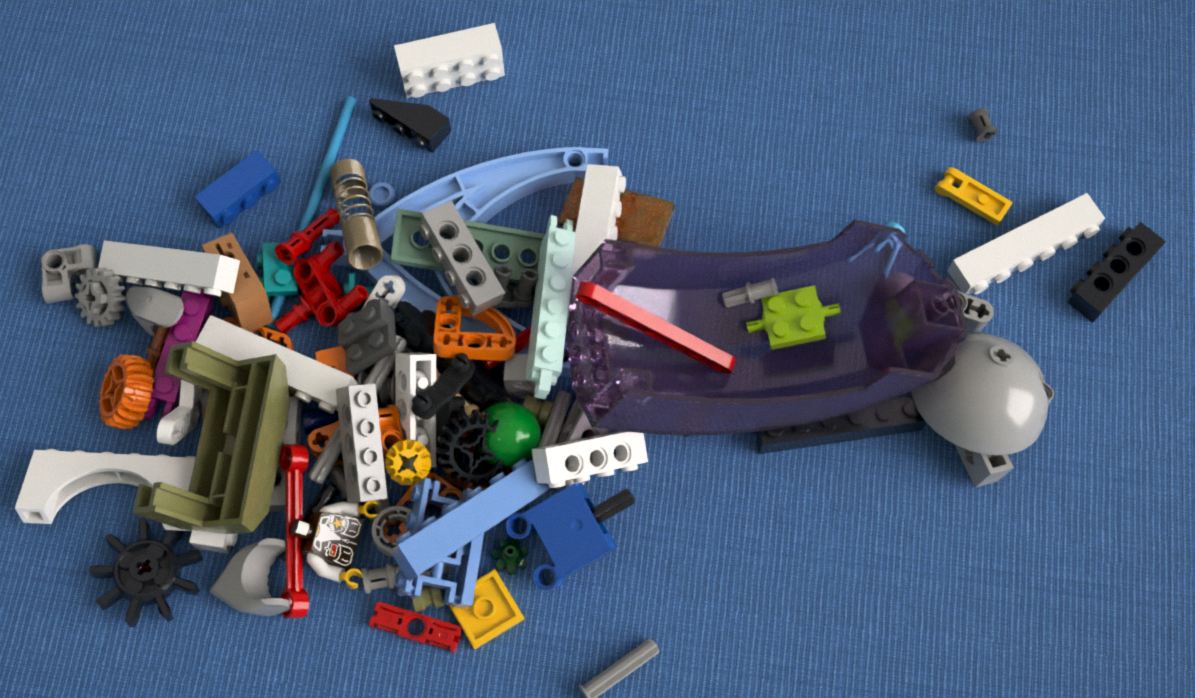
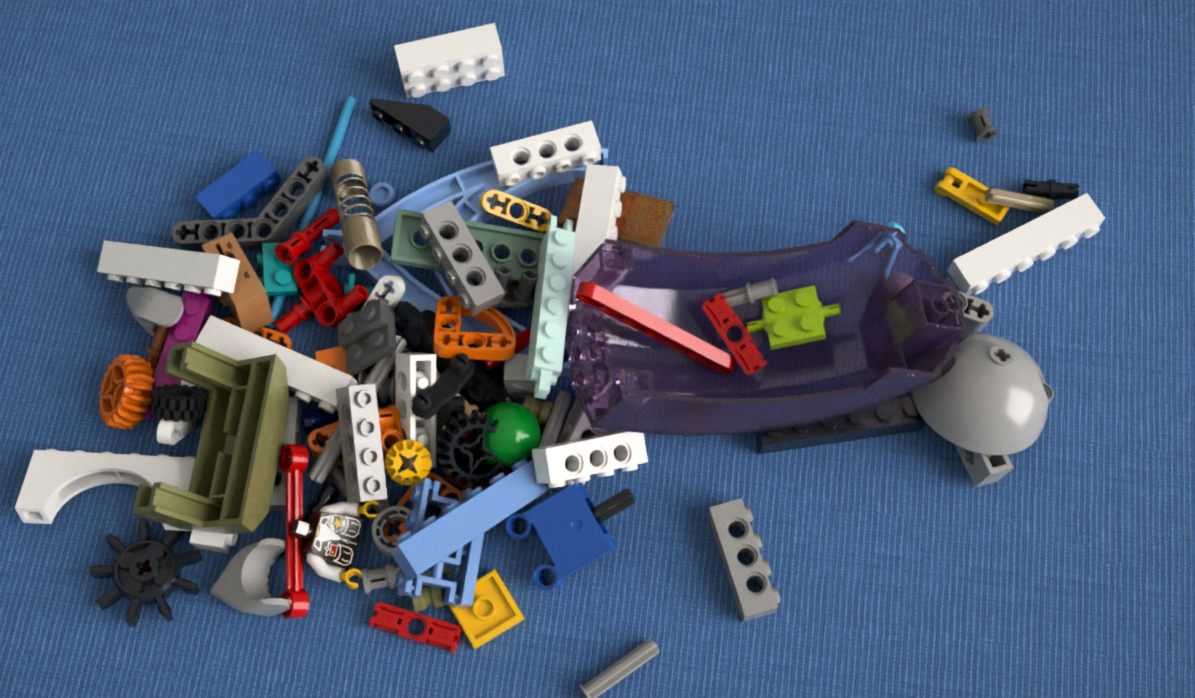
(58, 282): light grey piece -> none
(100, 297): light grey gear -> none
(178, 403): none -> black tyre
(267, 219): none -> dark grey beam
(500, 197): none -> yellow beam
(508, 560): dark green plant -> none
(554, 143): none -> white brick
(743, 350): none -> red piece
(749, 604): none -> light grey brick
(1019, 200): none -> dark tan axle
(1051, 189): none -> black pin
(1142, 243): black brick -> none

